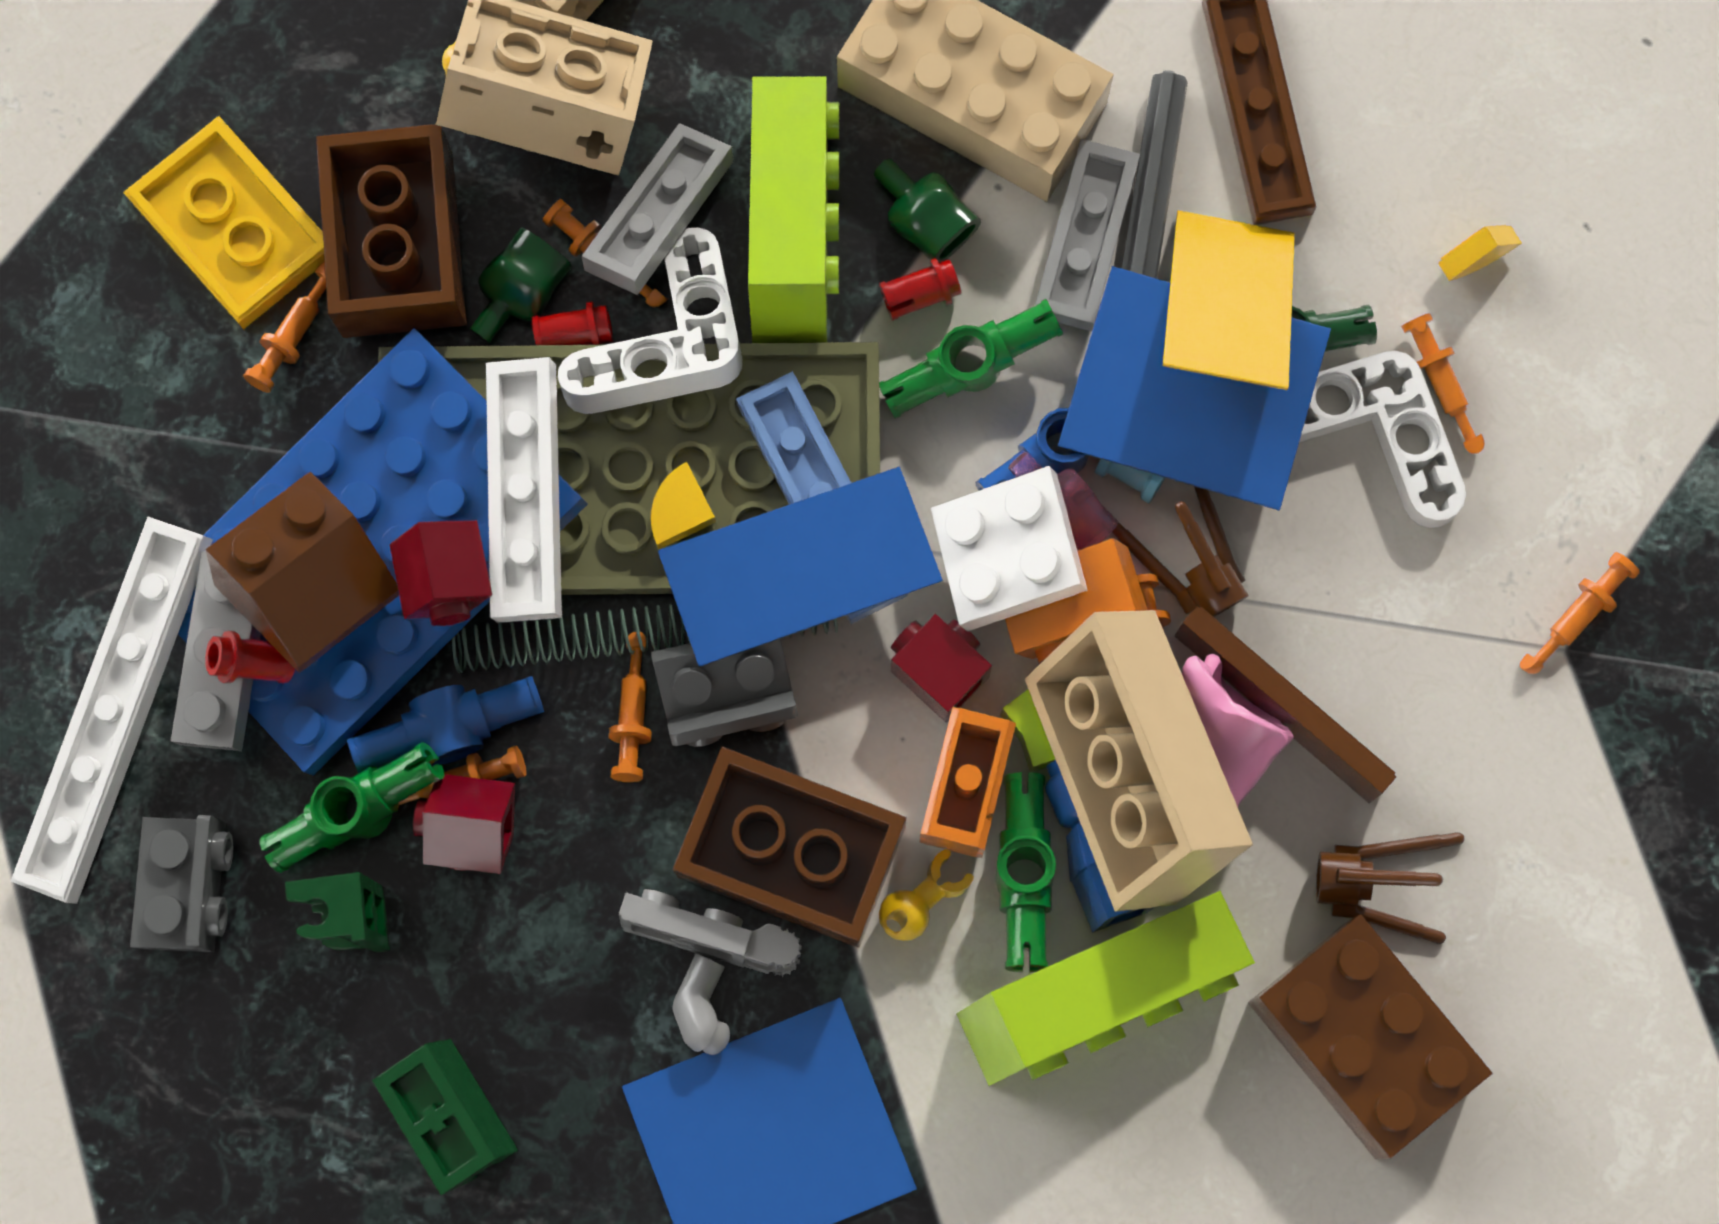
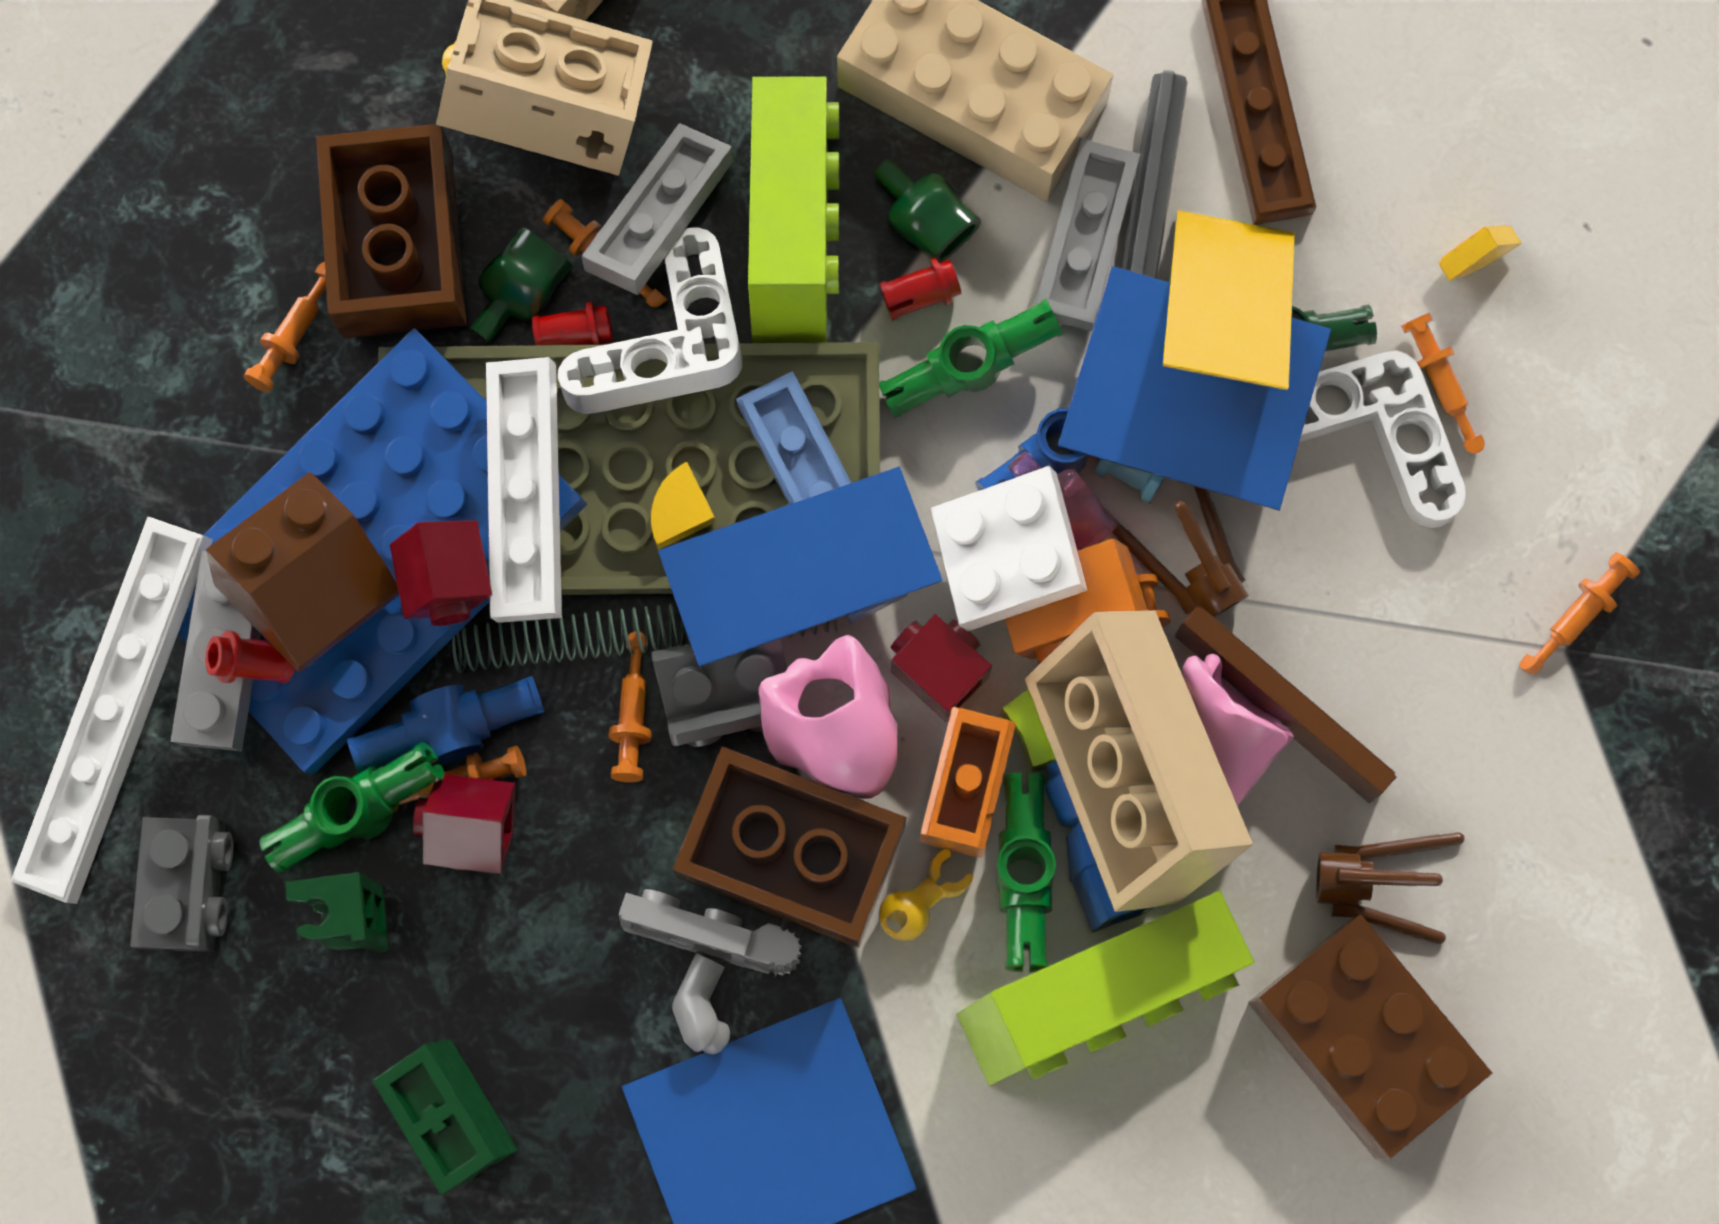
(230, 222): yellow tile -> none
(847, 748): none -> bright pink piece

